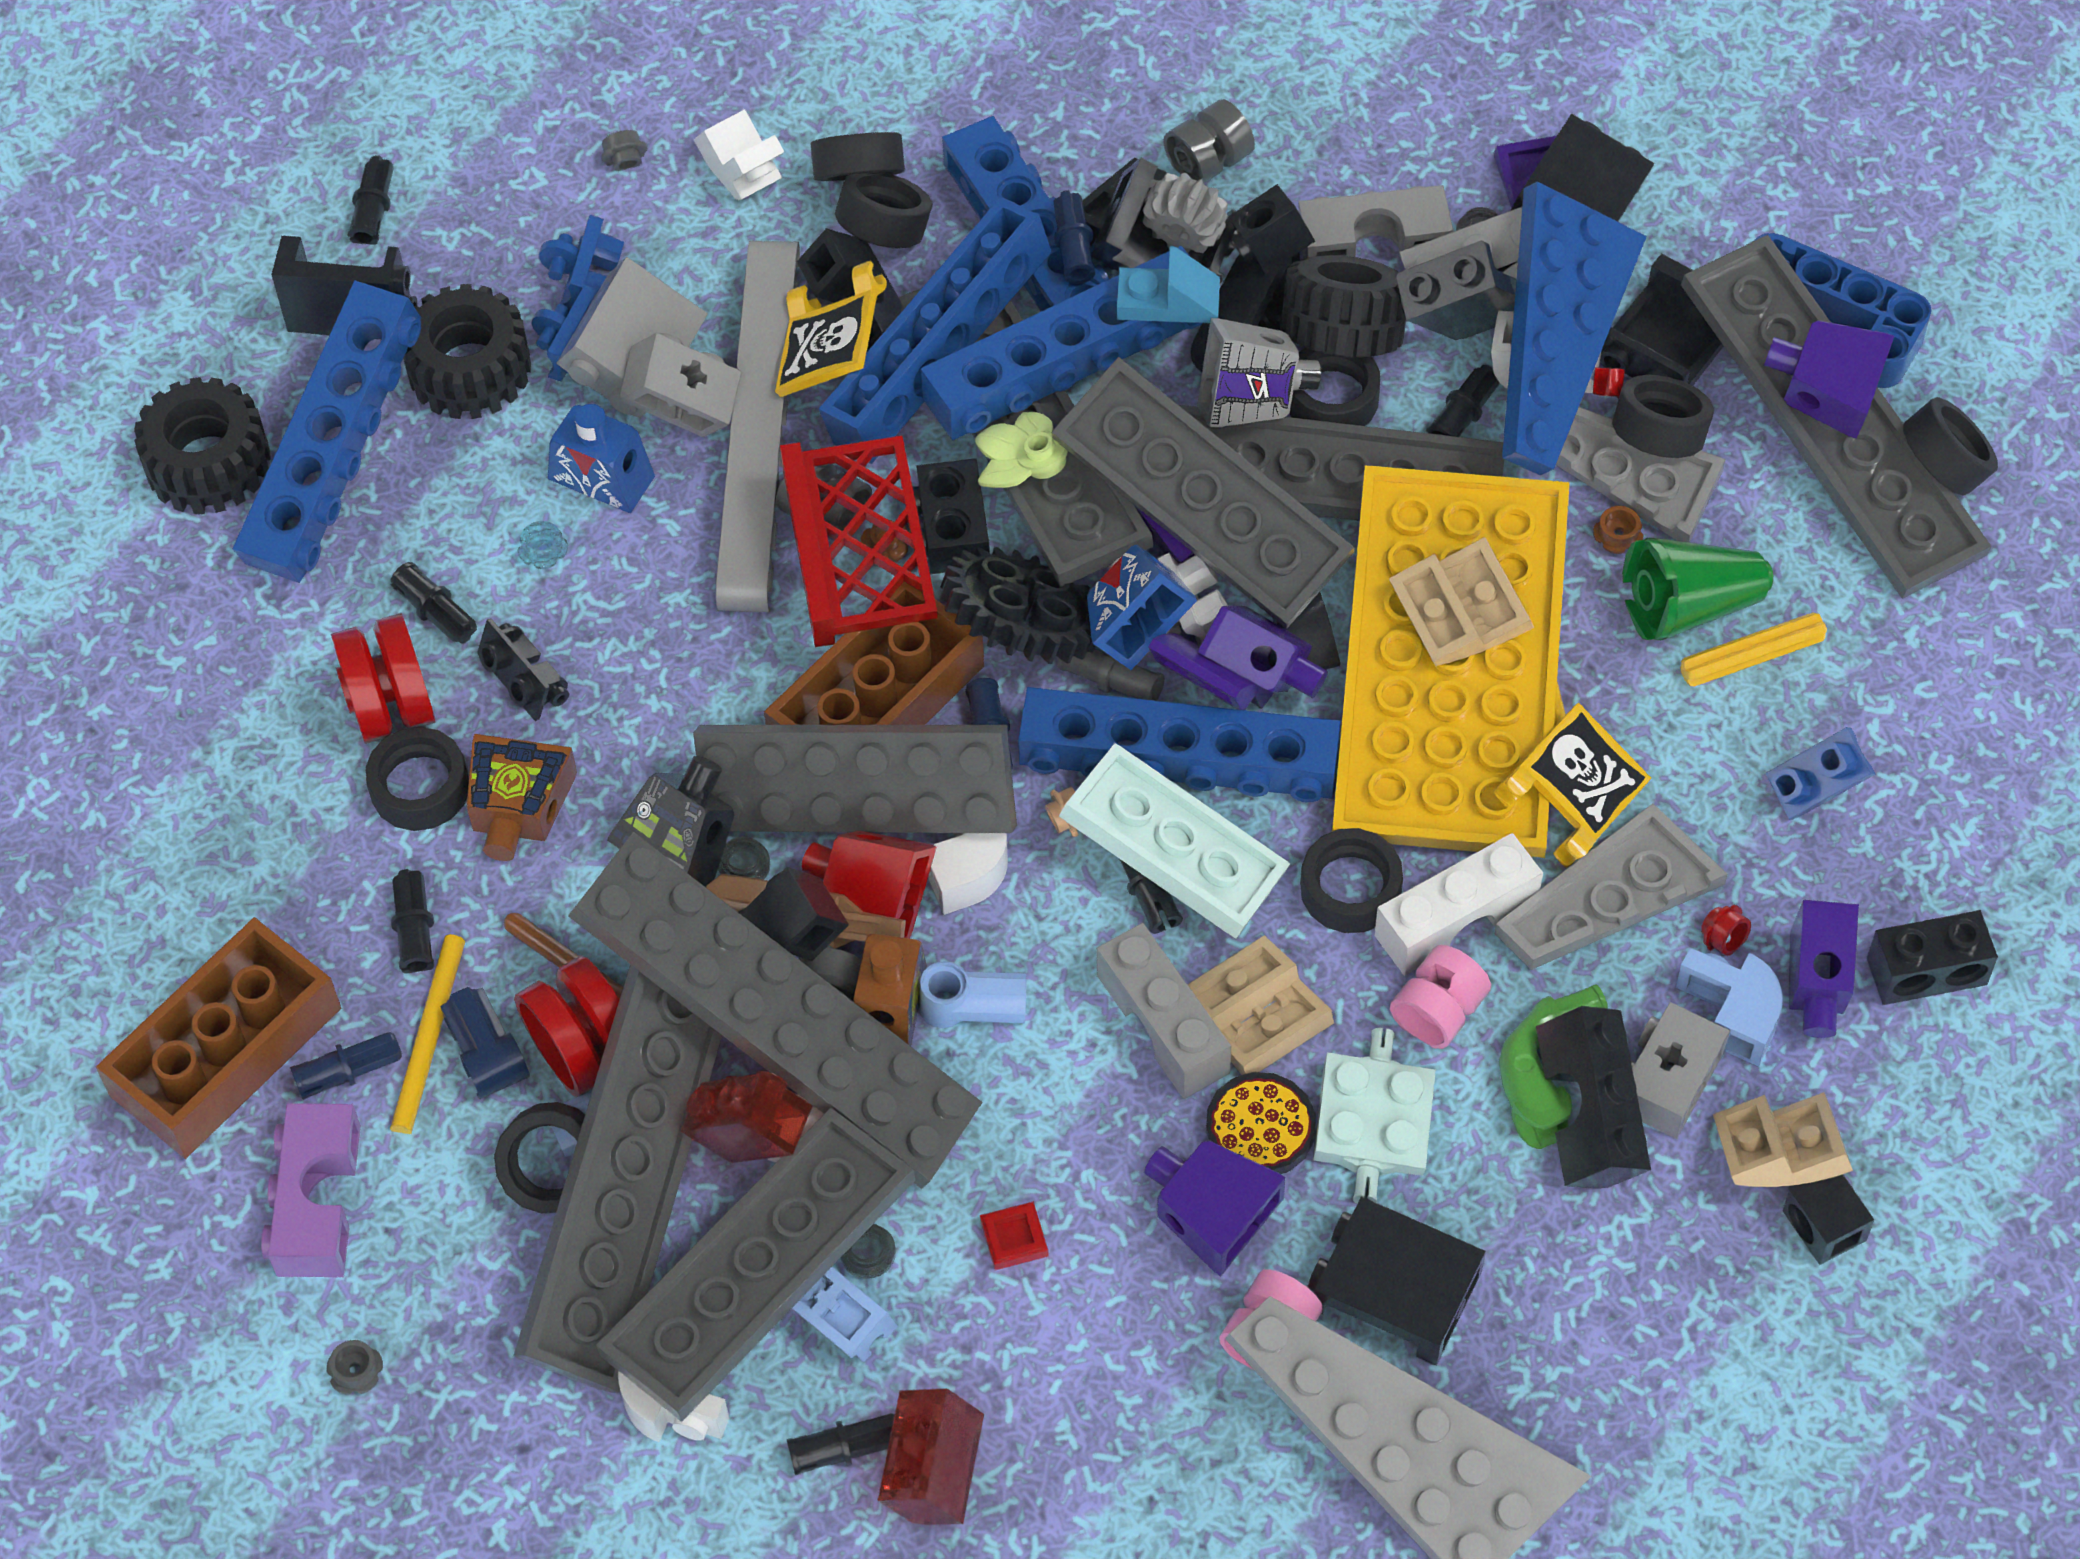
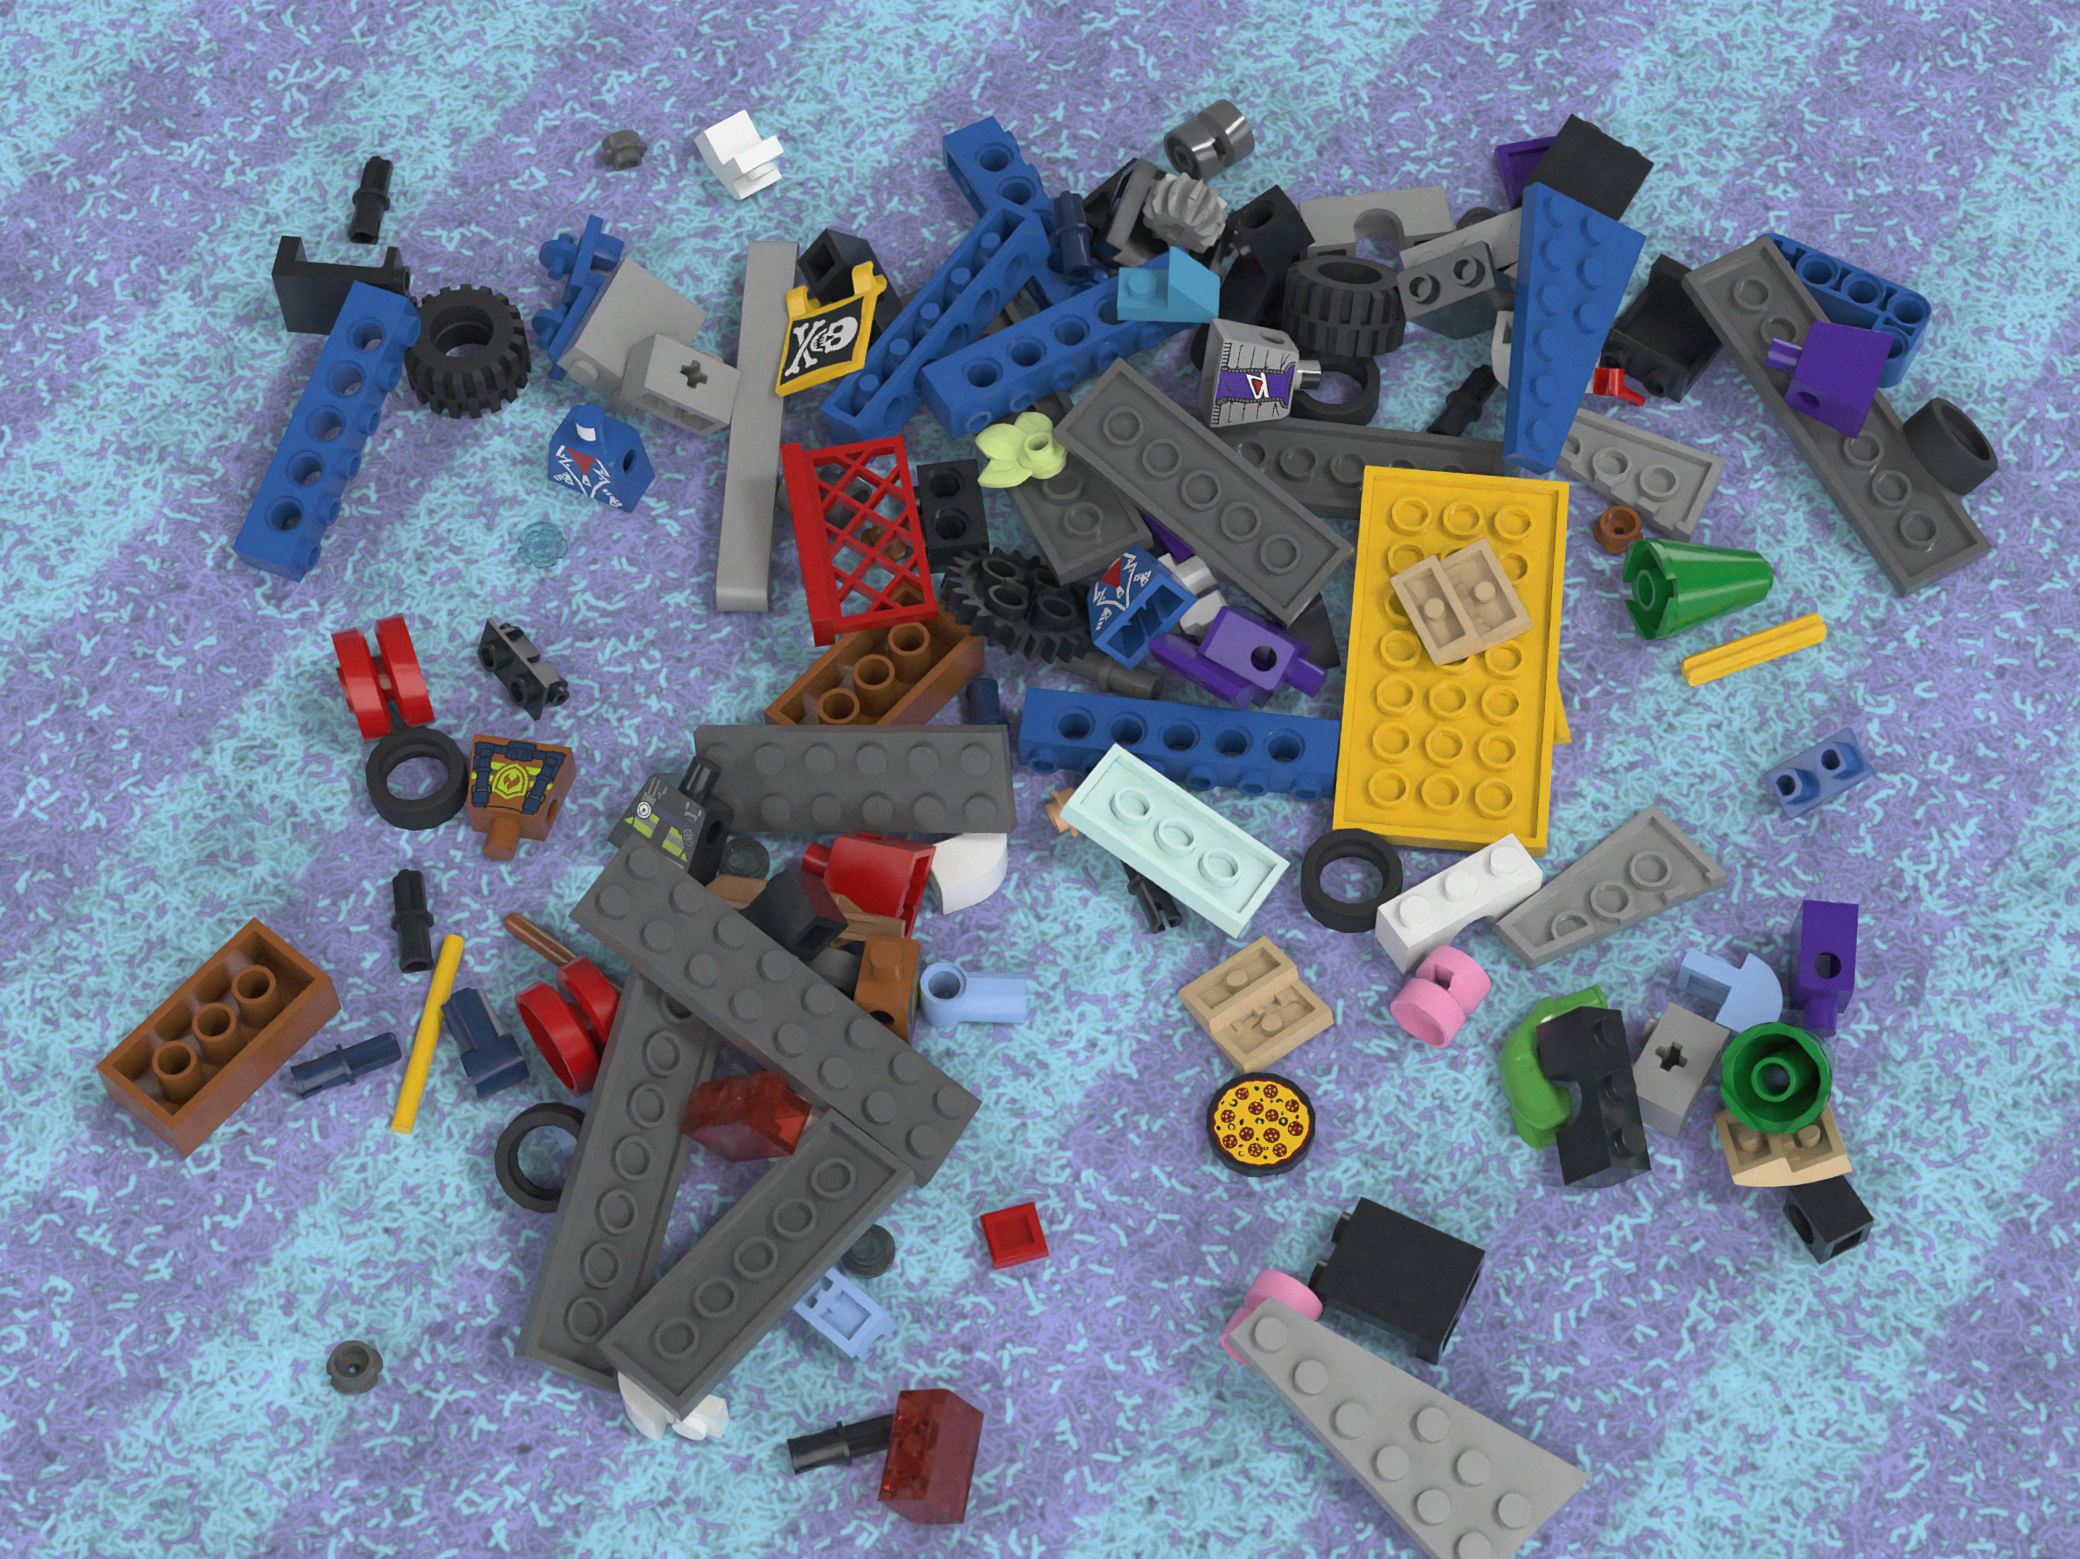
(210, 474): black tyre -> none
(311, 1146): medium lavender arch -> none
(433, 602): black axle -> none
(857, 154): black tyre -> none
(883, 209): black tyre -> none
(1181, 1030): light grey arch -> none
(1214, 1199): dark purple torso -> none
(1374, 1115): light aqua plate -> none
(1581, 776): flag -> none
(1663, 416): black tyre -> none
(1721, 924): red plate -> none
(1777, 1077): none -> green cone
(1931, 957): black brick -> none

